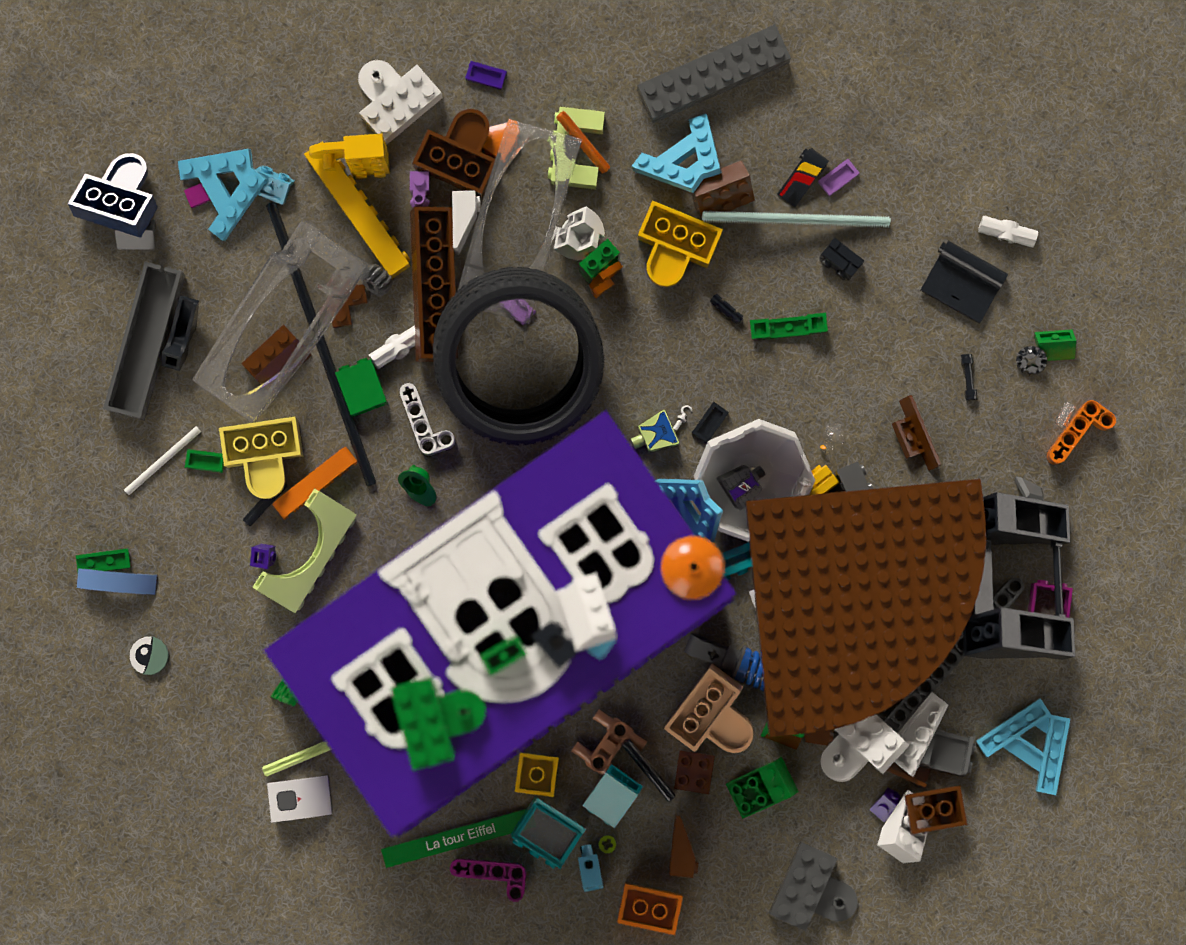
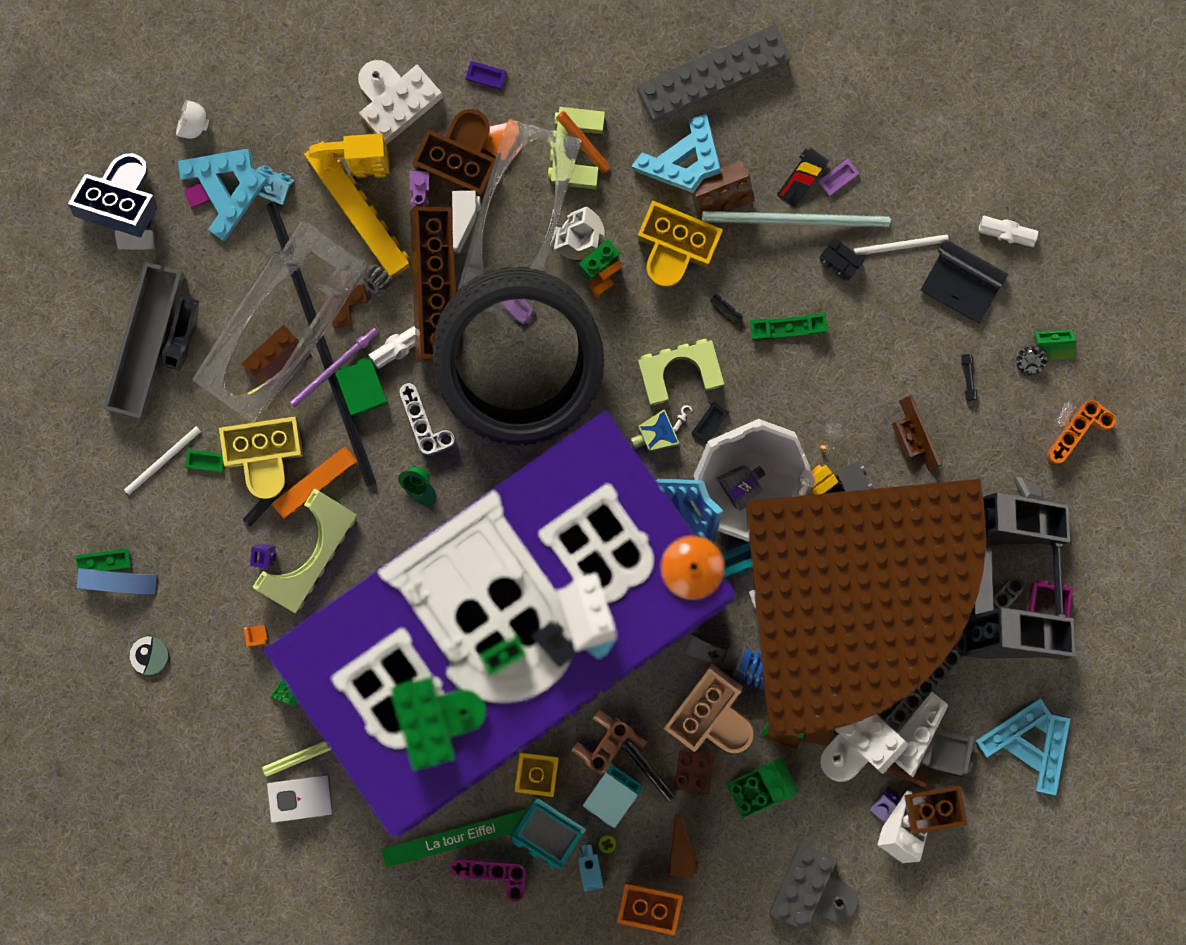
(192, 120): none -> white cylinder
(256, 636): none -> orange panel
(361, 343): none -> medium lavender bar
(701, 355): none -> yellowish green arch
(901, 245): none -> white piece

